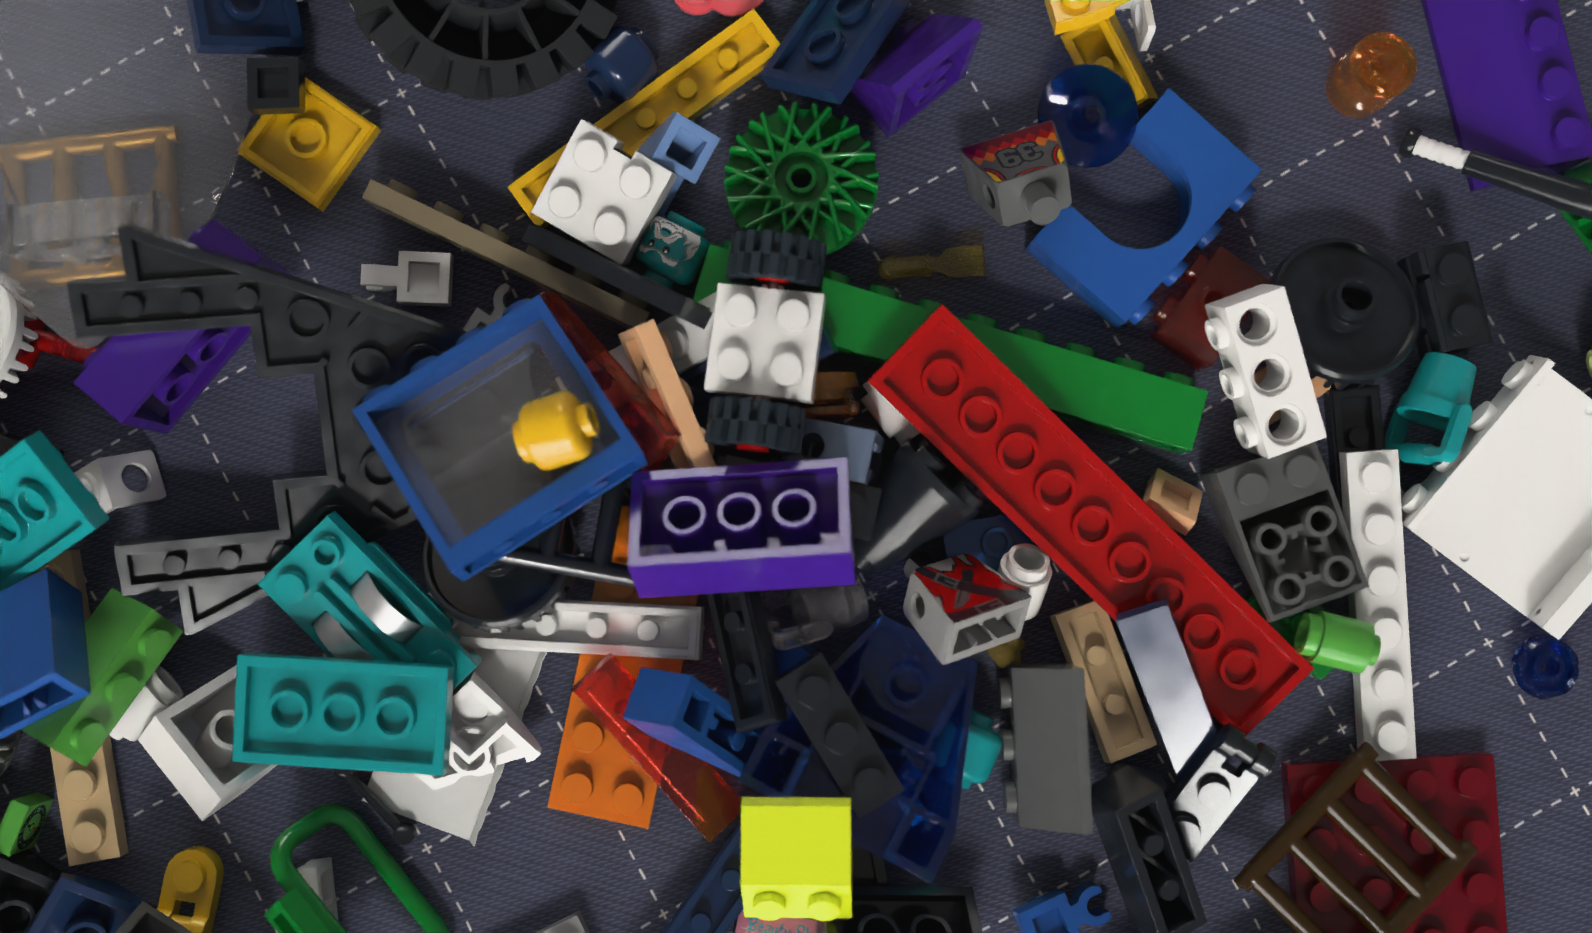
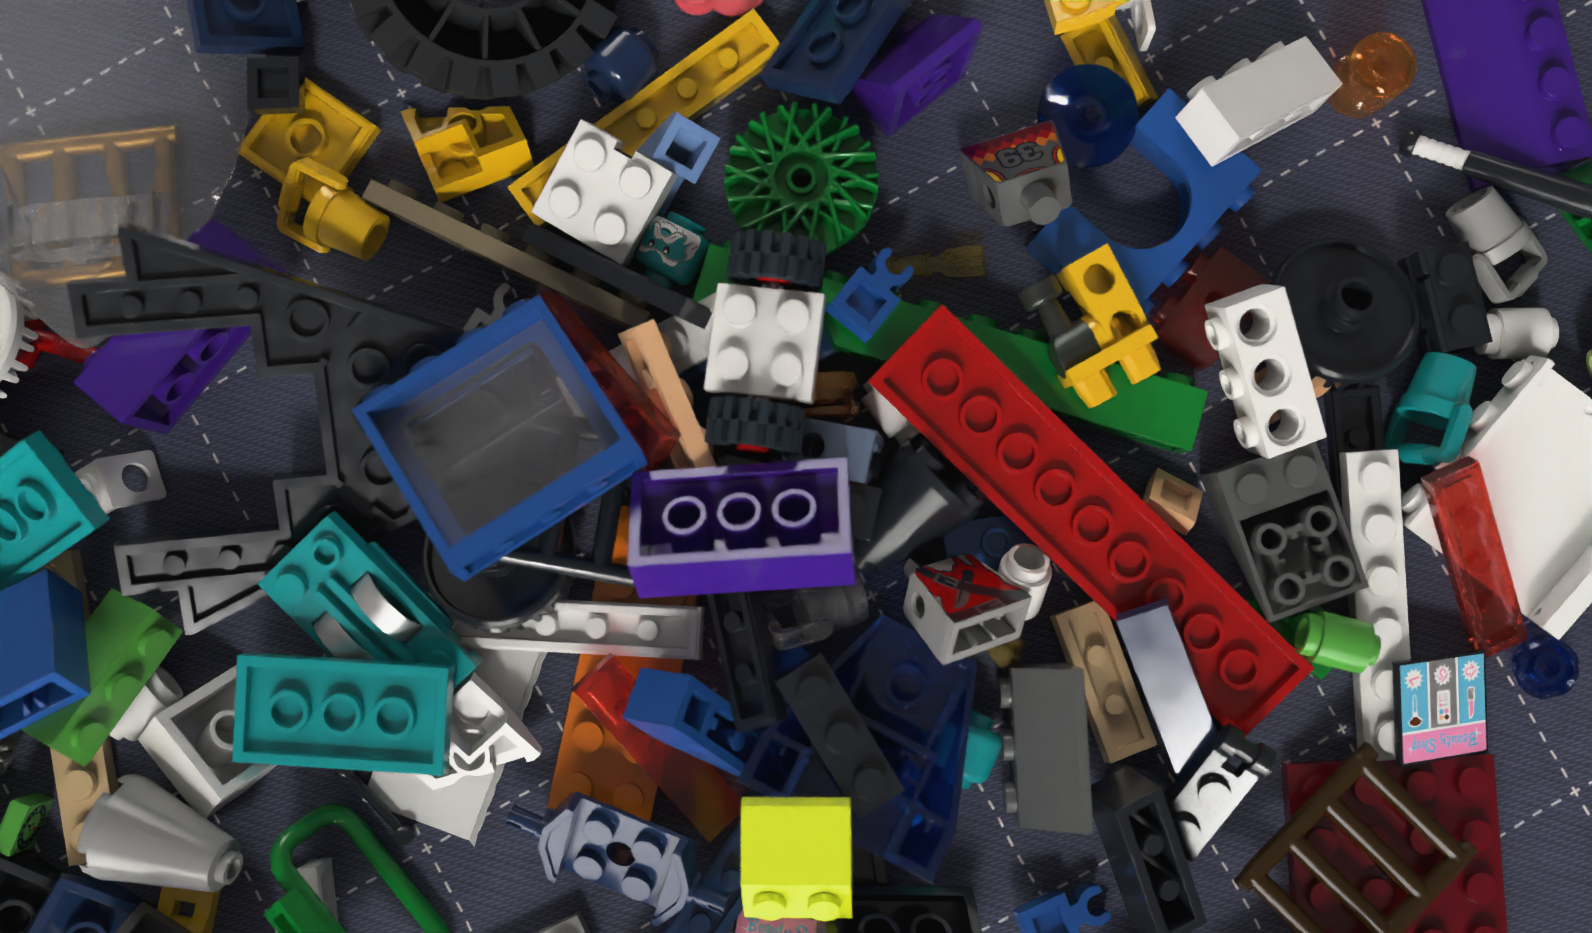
(156, 840): none -> light grey cone
(335, 215): none -> yellow piece
(418, 278): white plate -> none
(468, 148): none -> yellow slope
(555, 430): yellow head -> none
(583, 841): none -> dark blue plate
(868, 297): none -> blue plate
(1108, 332): none -> yellow hips
(1256, 99): none -> white brick
(1440, 707): none -> piece
(1474, 556): none -> clear red tile
(1493, 236): none -> light grey piece
(1520, 333): none -> white brick

